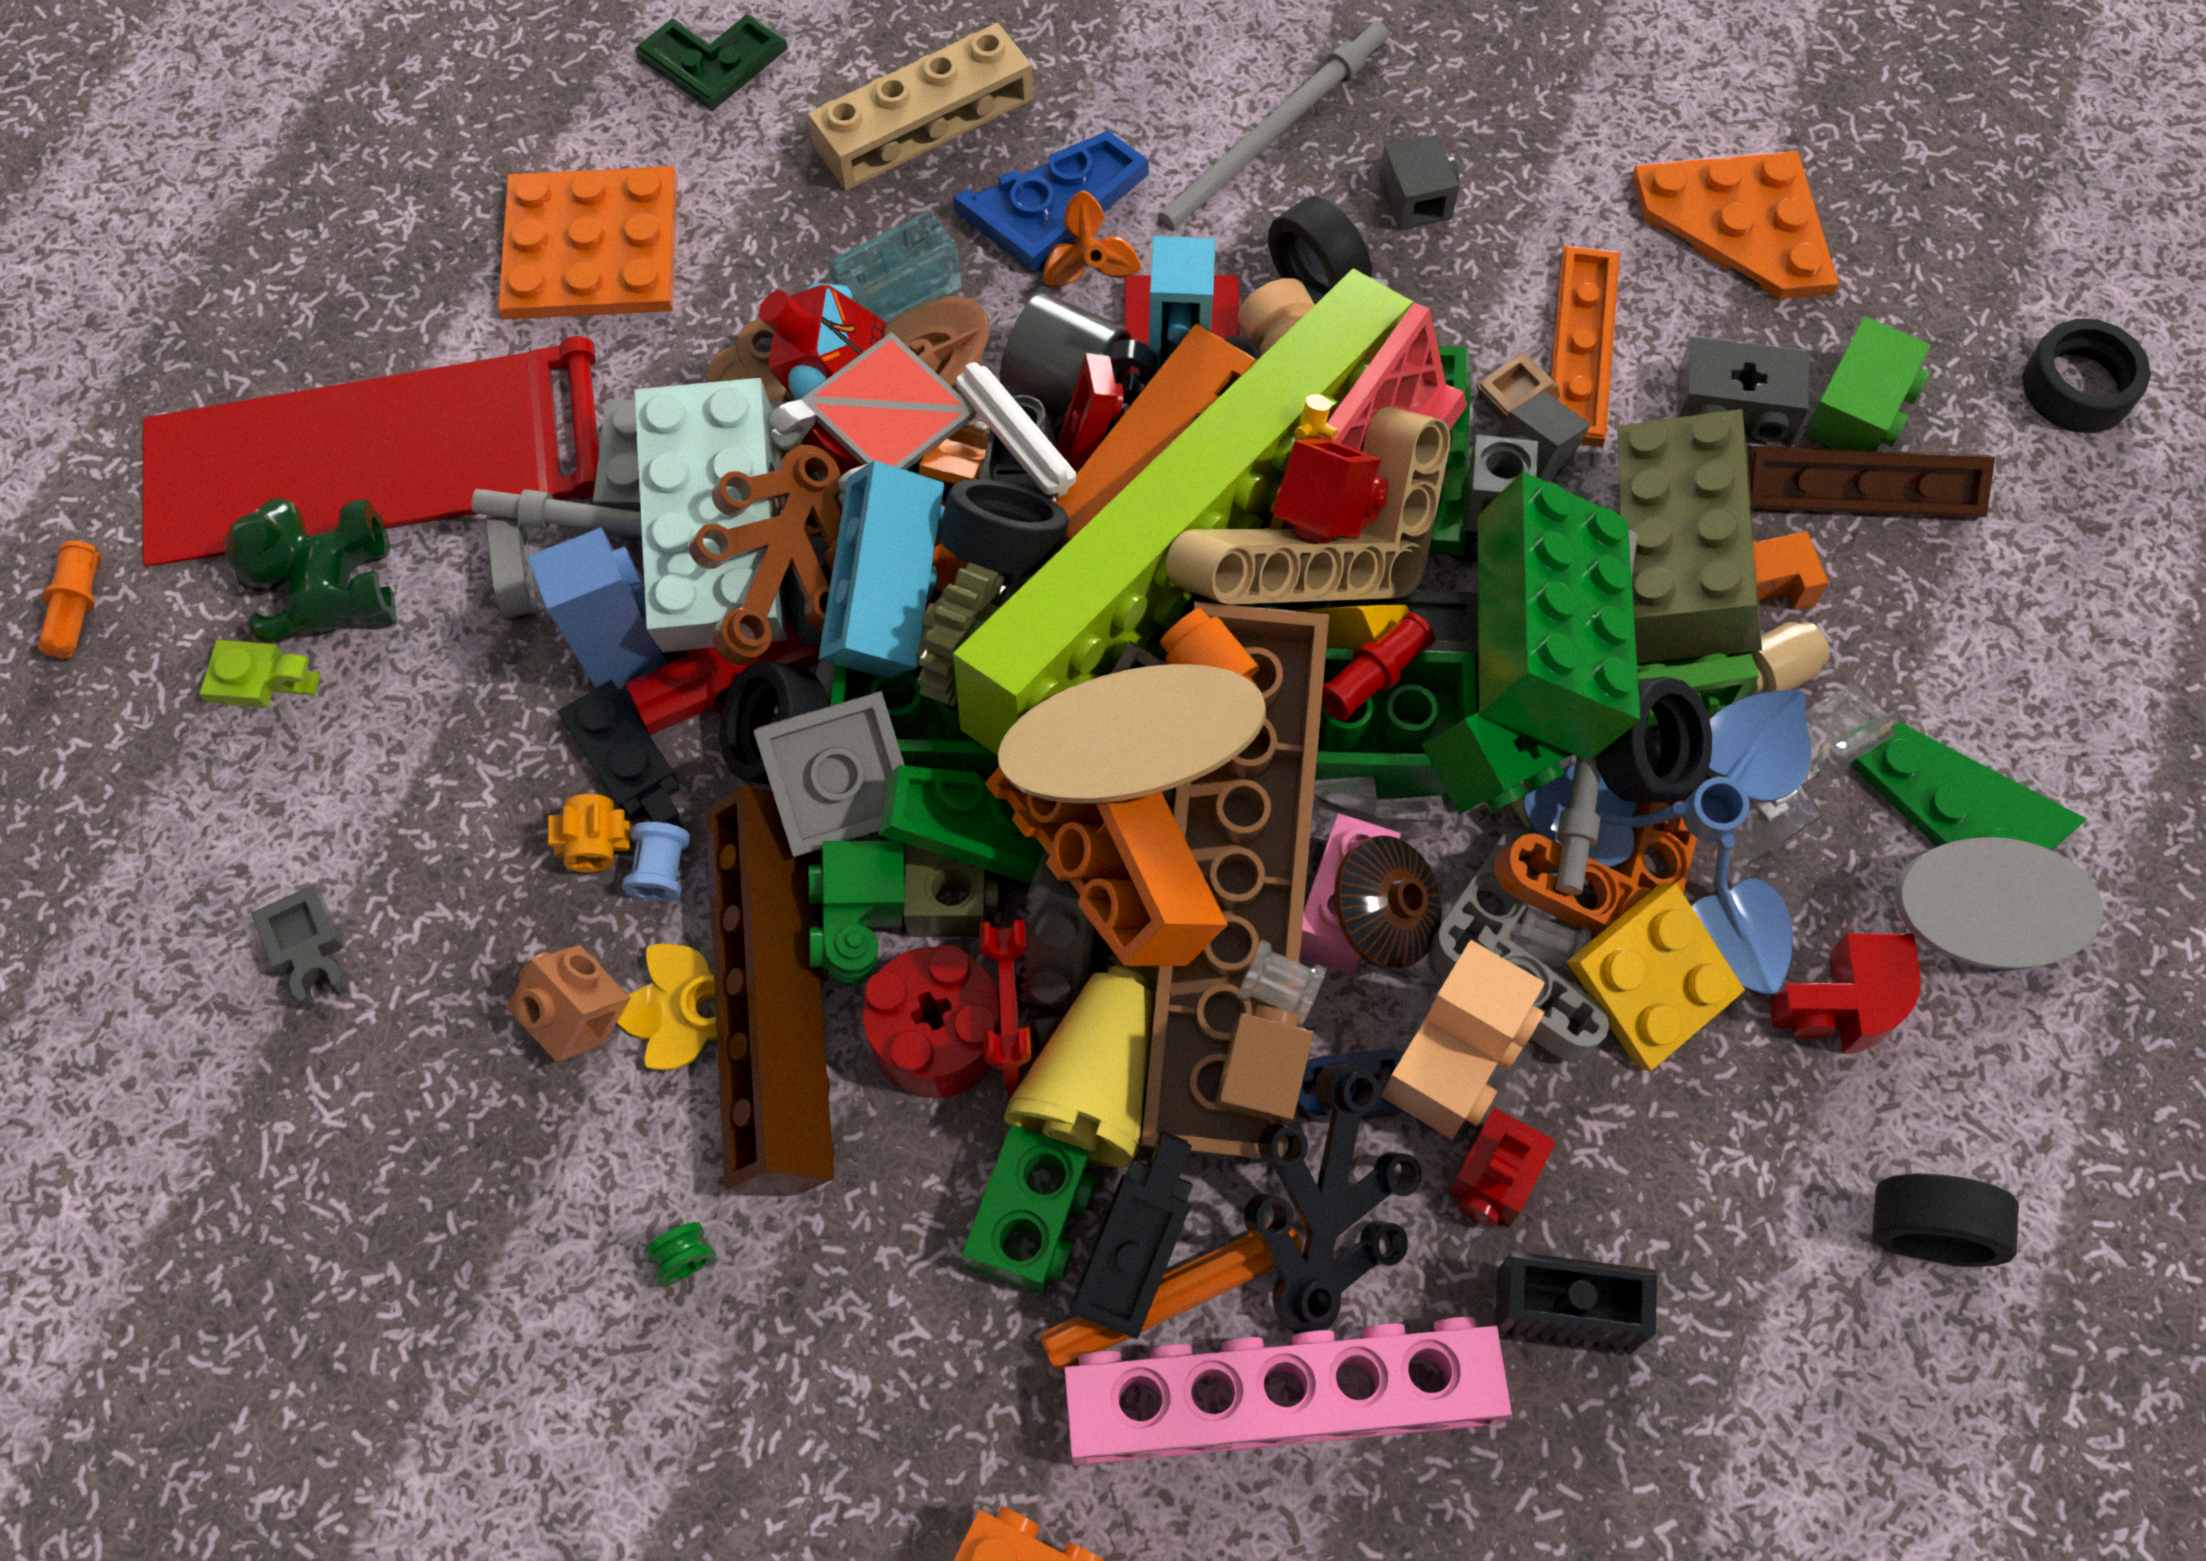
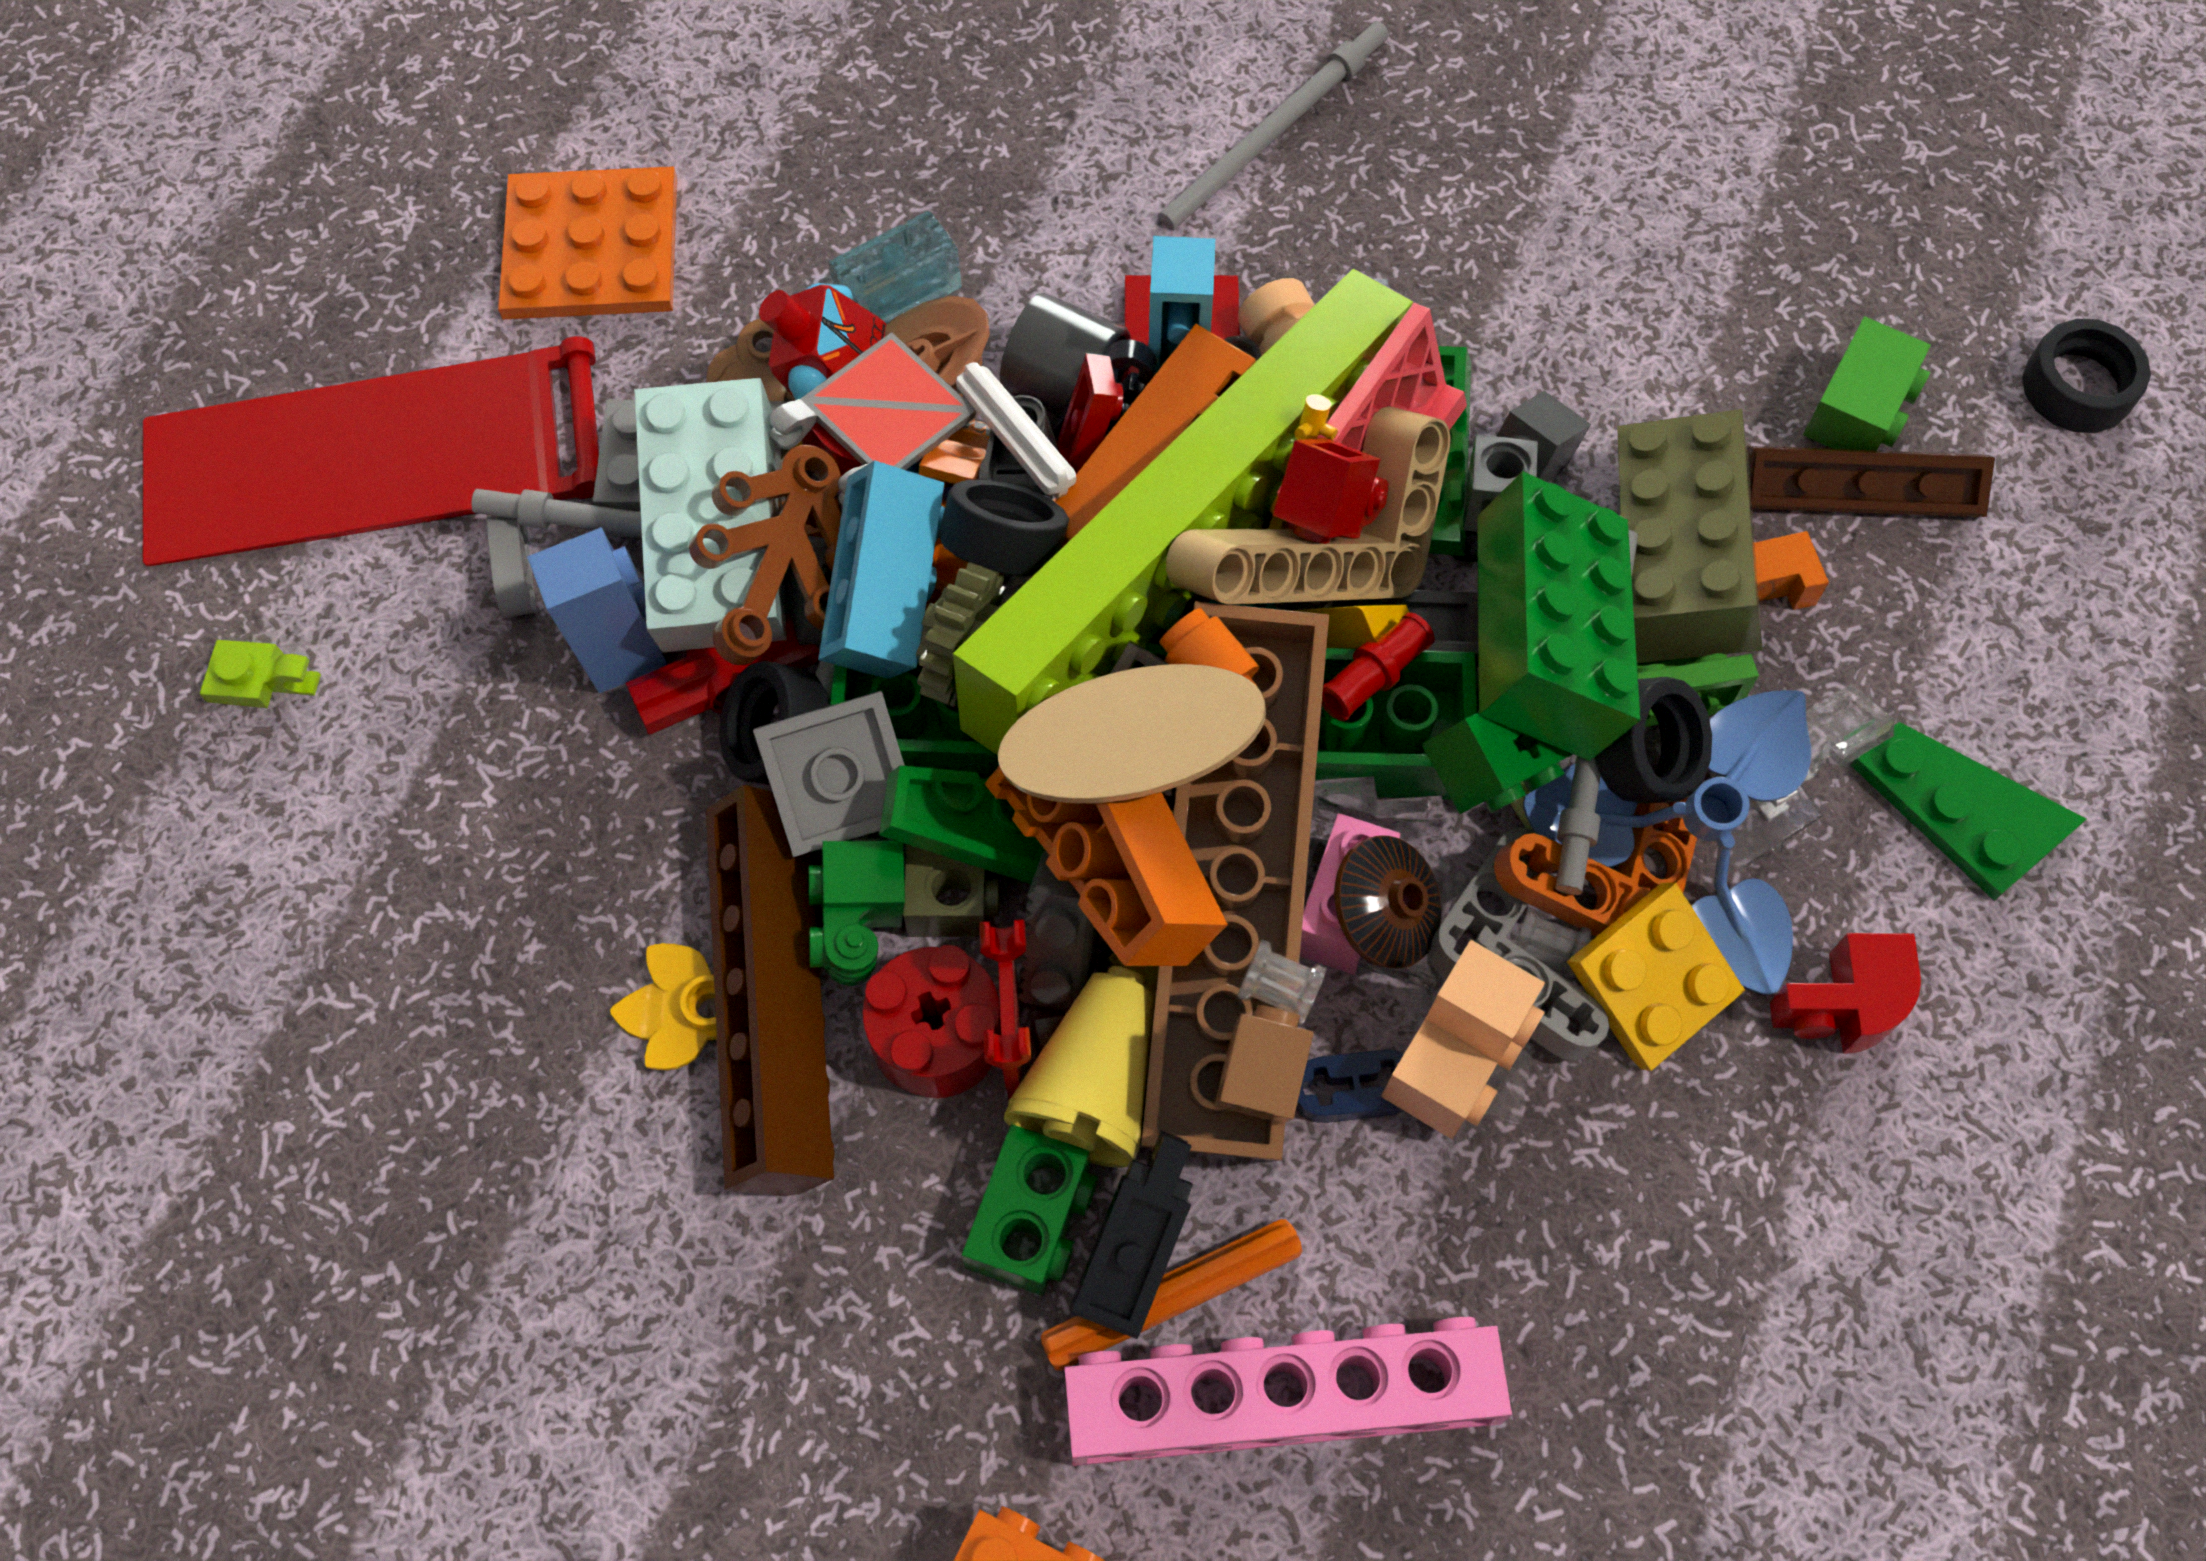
(68, 598): orange axle -> none
(275, 548): dark green animal -> none
(297, 940): dark grey plate -> none
(567, 1002): nougat brick -> none
(588, 833): light orange gear -> none
(623, 754): black hinge -> none
(656, 861): light blue bush -> none
(679, 1253): green bush -> none
(715, 69): dark green tile -> none
(921, 106): tan brick -> none
(1029, 209): blue wing -> none
(1110, 255): orange plant -> none
(1317, 246): black tyre -> none
(1327, 1206): black plant -> none
(1419, 182): dark grey brick -> none
(1500, 1170): red brick -> none
(1515, 384): medium nougat tile -> none
(1575, 1302): black brick -> none
(1585, 335): orange tile -> none
(1736, 375): dark grey brick -> none
(1745, 217): orange plate -> none
(1789, 657): tan brick -> none
(1946, 1219): black tyre -> none
(1999, 903): light grey shield -> none

